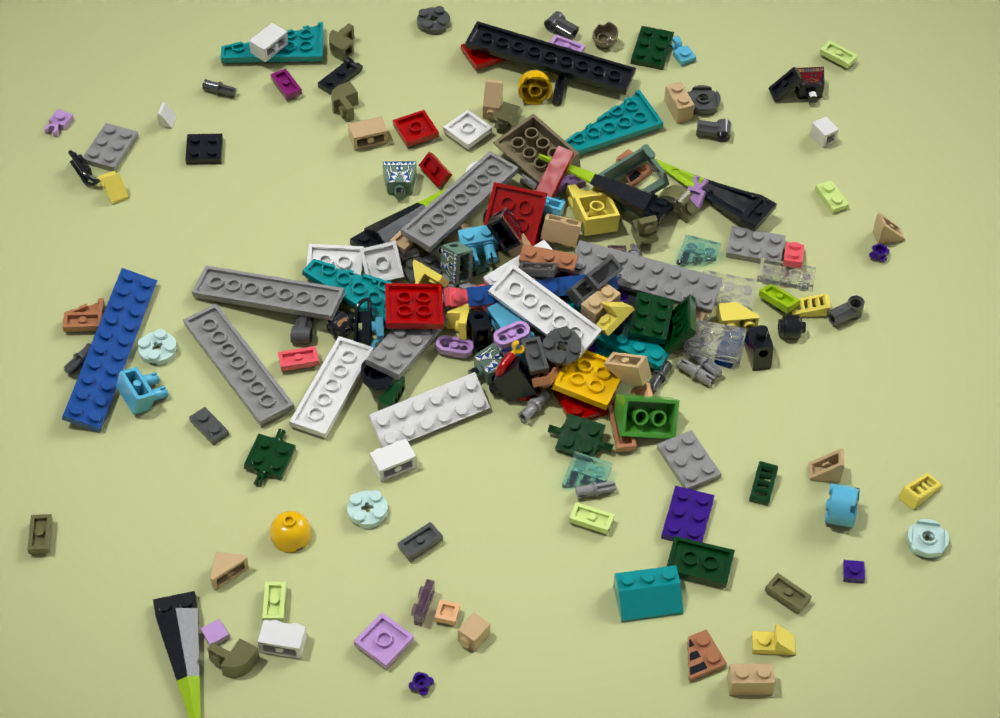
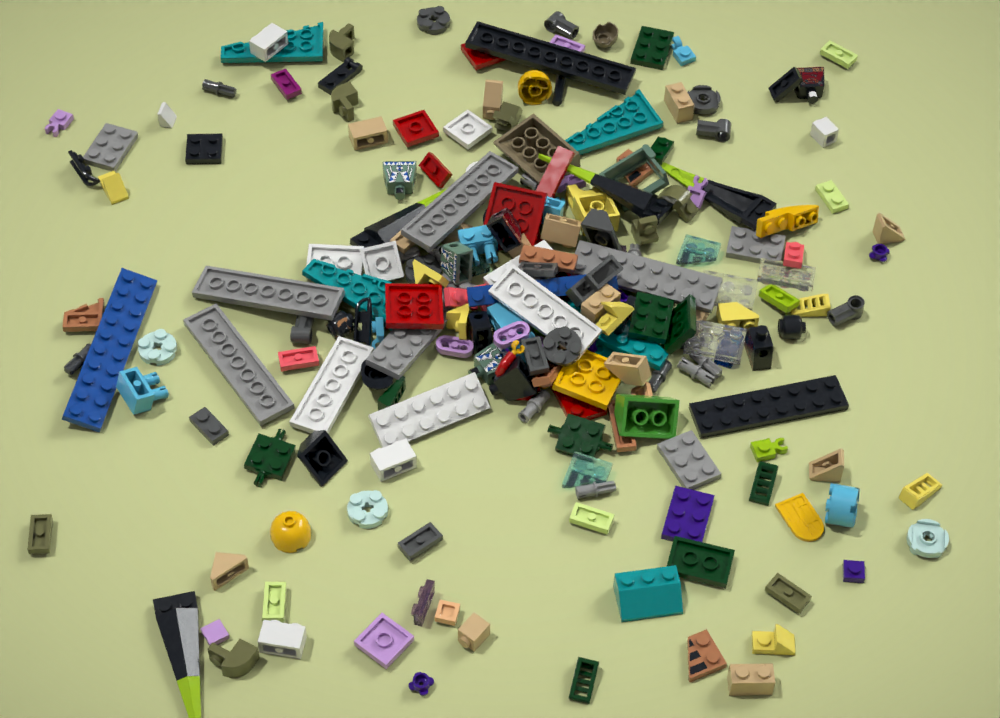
(321, 456): none -> black slope
(589, 664): none -> dark green slope
(600, 230): none -> dark grey slope
(662, 148): none -> dark green plate
(766, 450): none -> lime plate
(768, 406): none -> black plate
(787, 218): none -> yellow slope
(801, 518): none -> yellow window

